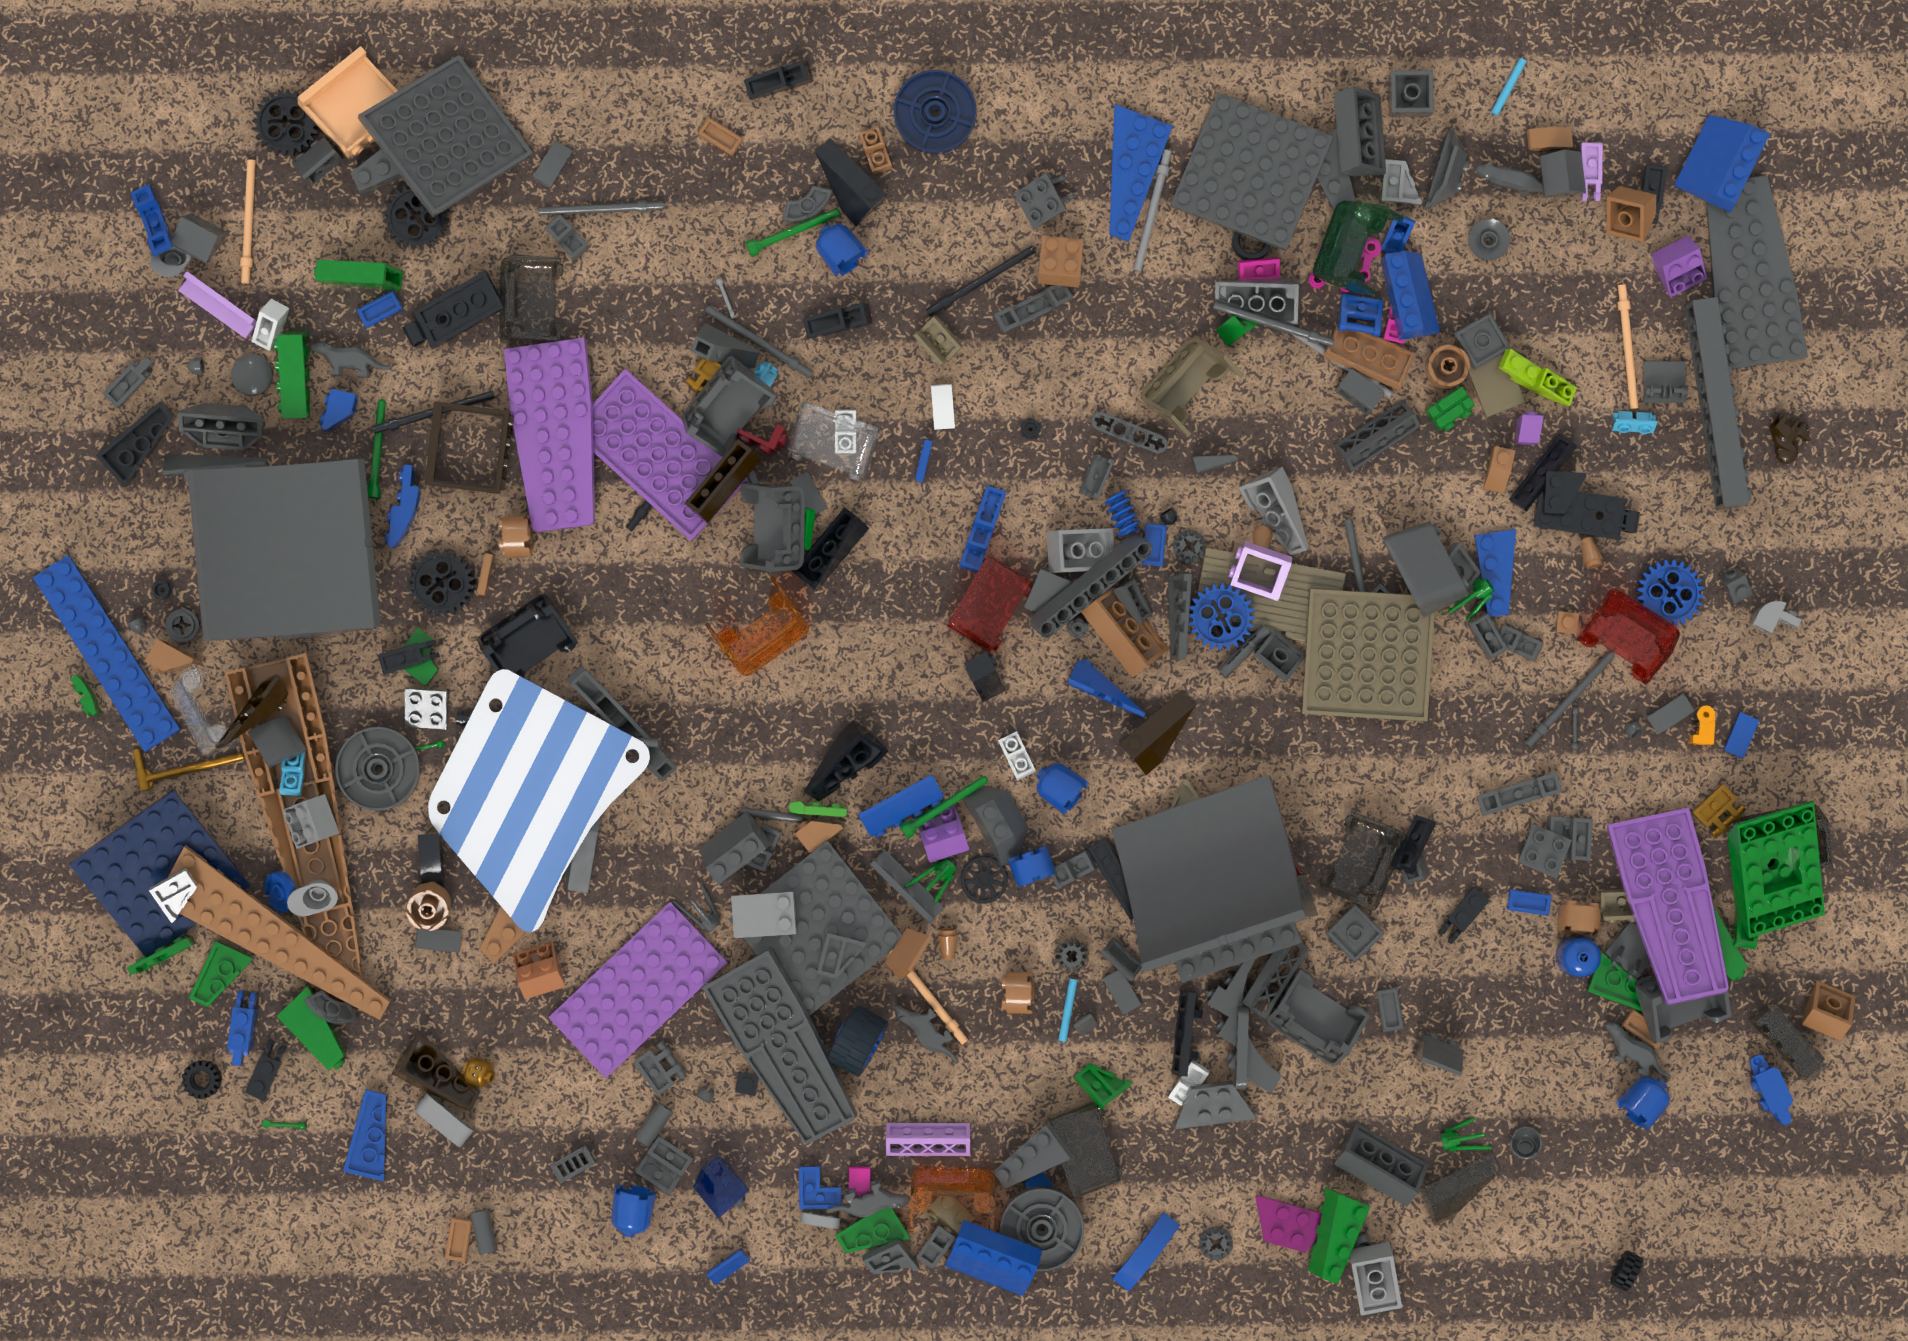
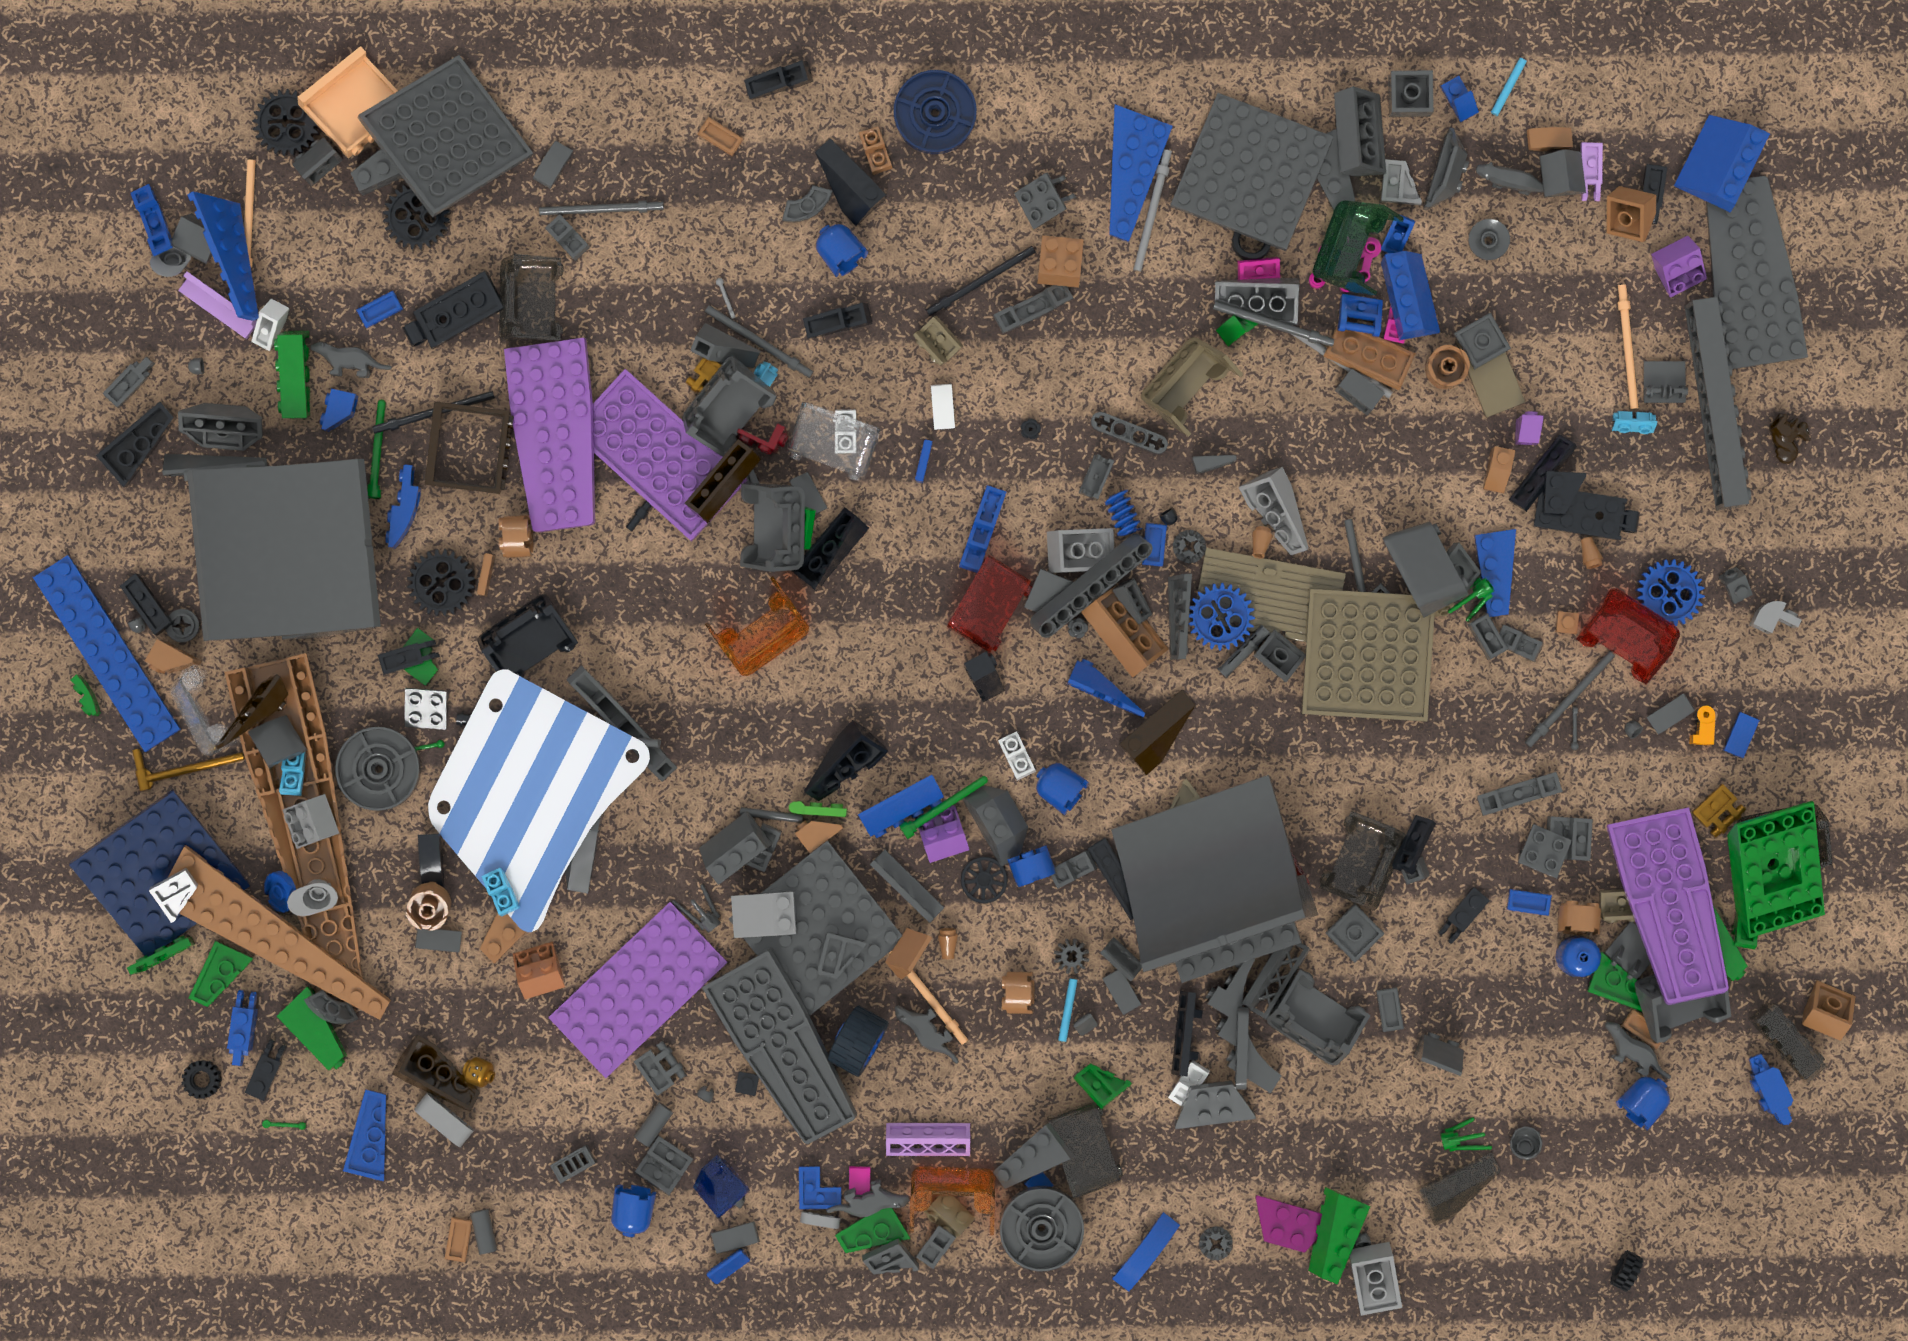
(146, 604): none -> black plate
(156, 588): black plate -> none
(228, 246): none -> blue wing
(251, 374): dark grey dish -> none
(359, 274): green slope -> none
(501, 891): none -> medium azure slope
(735, 1237): none -> dark grey slope
(756, 246): green piece -> none
(943, 871): green plant -> none
(993, 1258): blue slope -> none
(1248, 548): lavender window -> none
(1380, 437): dark grey fence -> none
(1382, 1164): dark grey slope -> none
(1450, 408): green brick -> none
(1460, 99): none -> blue slope
(1537, 379): lime slope -> none

